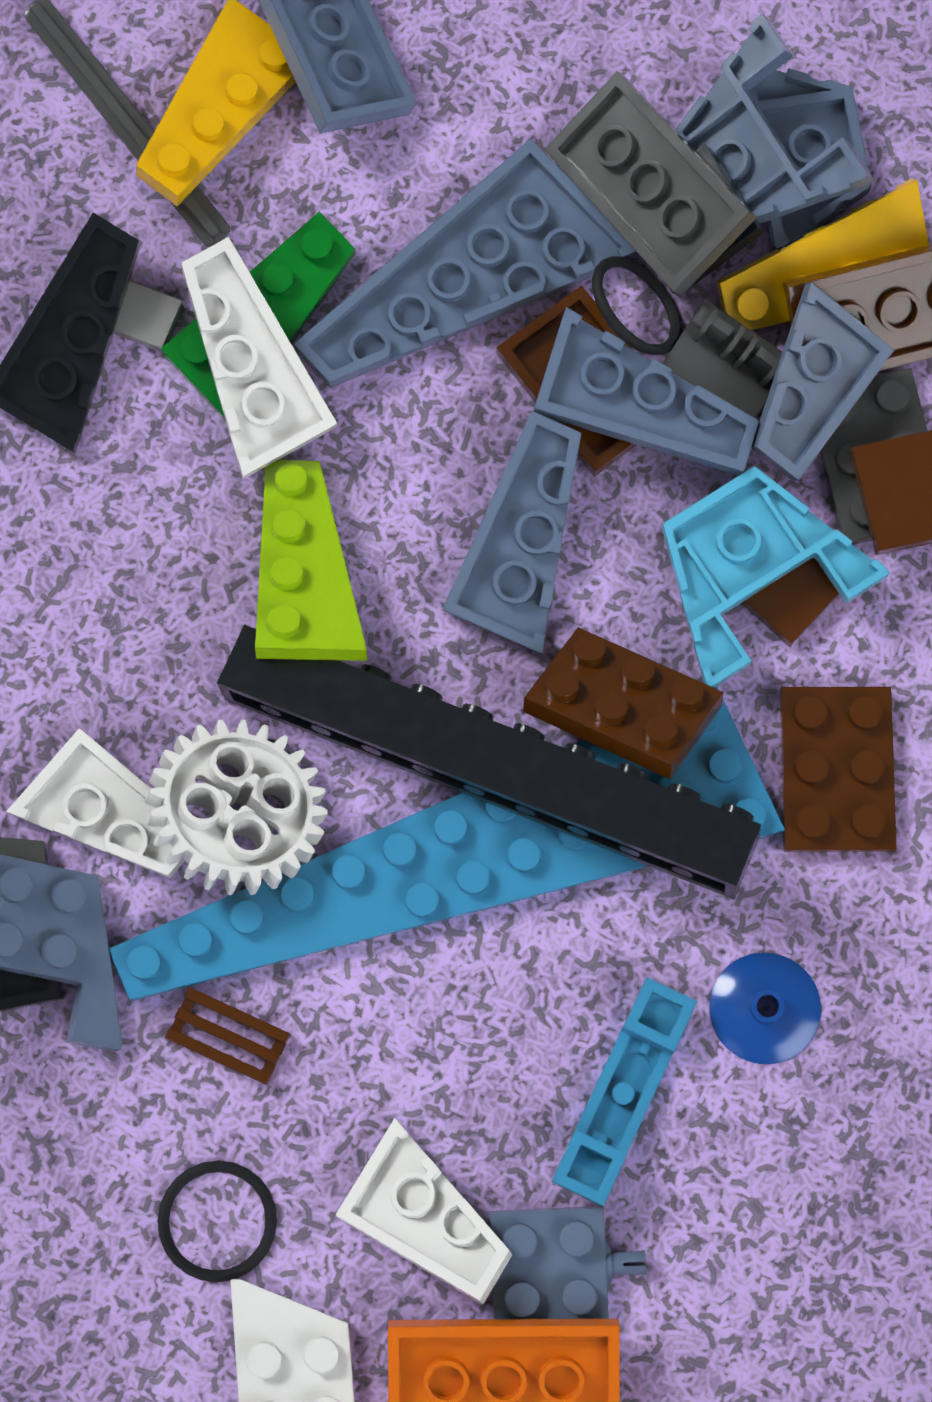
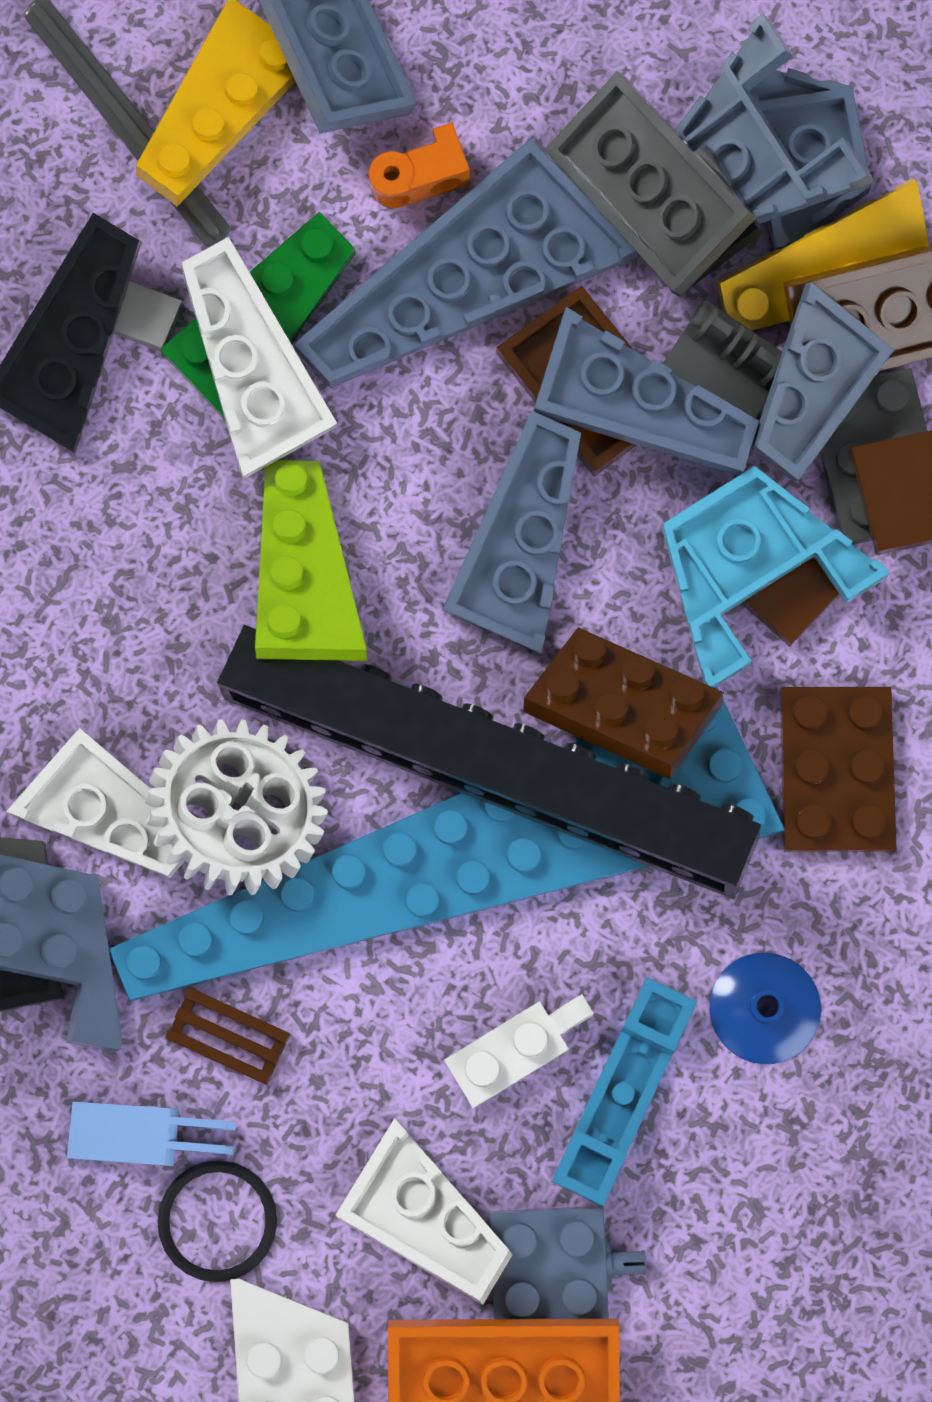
(135, 1134): none -> light blue arm
(420, 173): none -> orange leg
(514, 1049): none -> white plate
(612, 320): black tyre -> none

